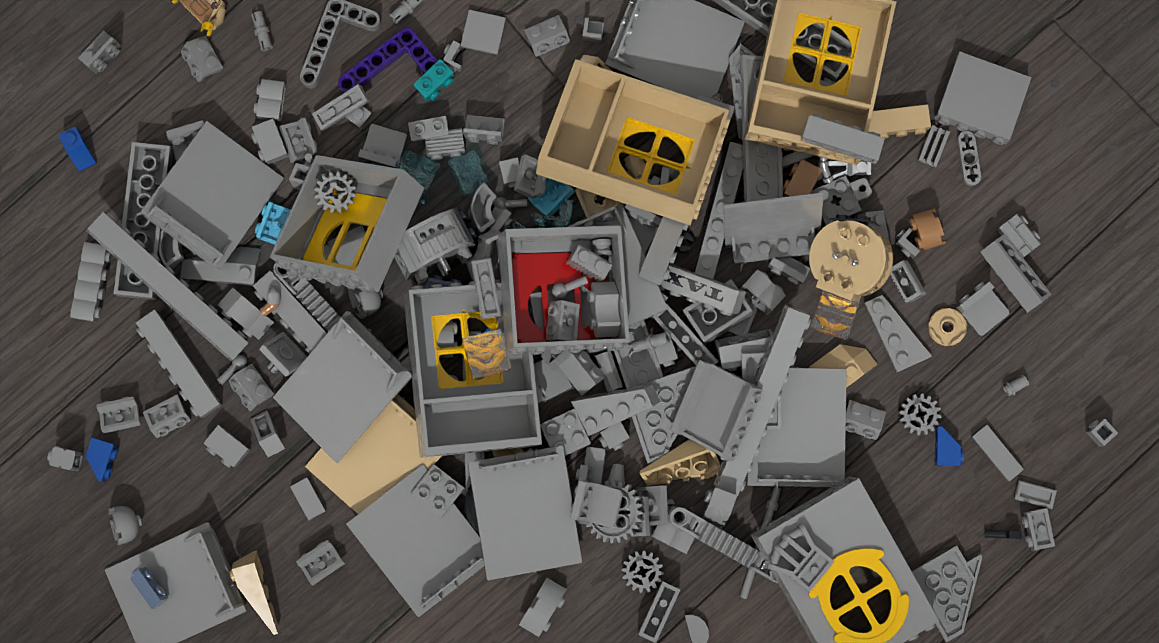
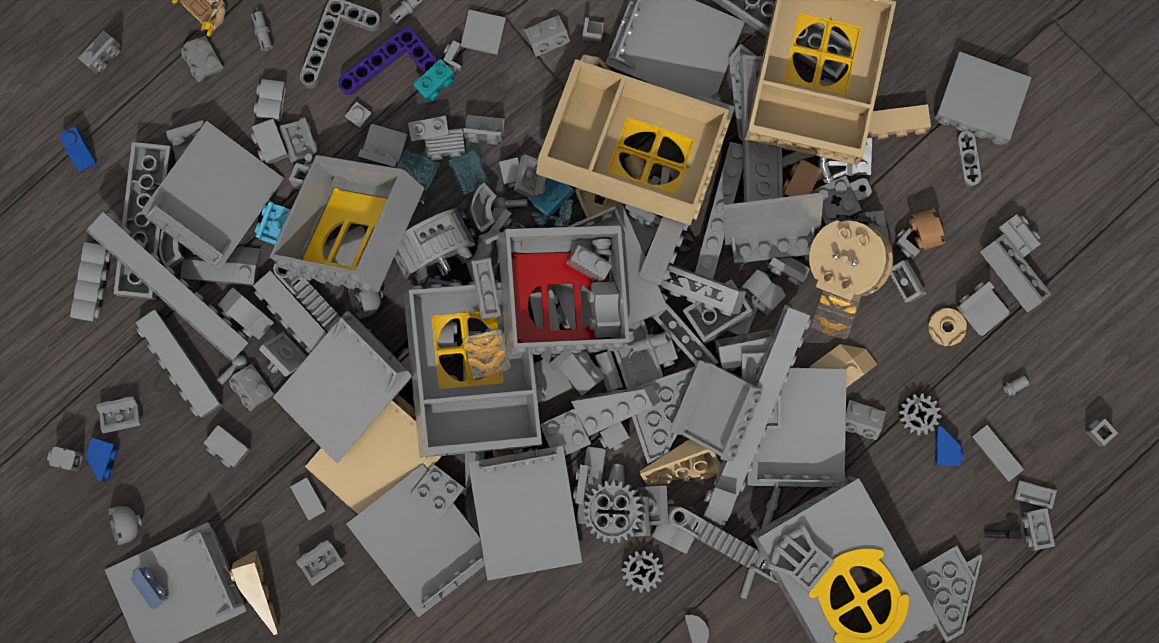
(166, 416): light grey bracket -> none
(267, 434): light grey slope -> none
(273, 301): arm -> none
(340, 107): light grey plate -> none
(341, 190): light grey gear -> none
(542, 607): light grey brick -> none
(560, 290): light grey bar -> none
(562, 321): light grey bracket -> none
(596, 504): light grey bracket -> none
(658, 612): light grey brick -> none
(842, 139): light grey brick -> none
(898, 339): light grey wing -> none
(939, 131): light grey tile -> none

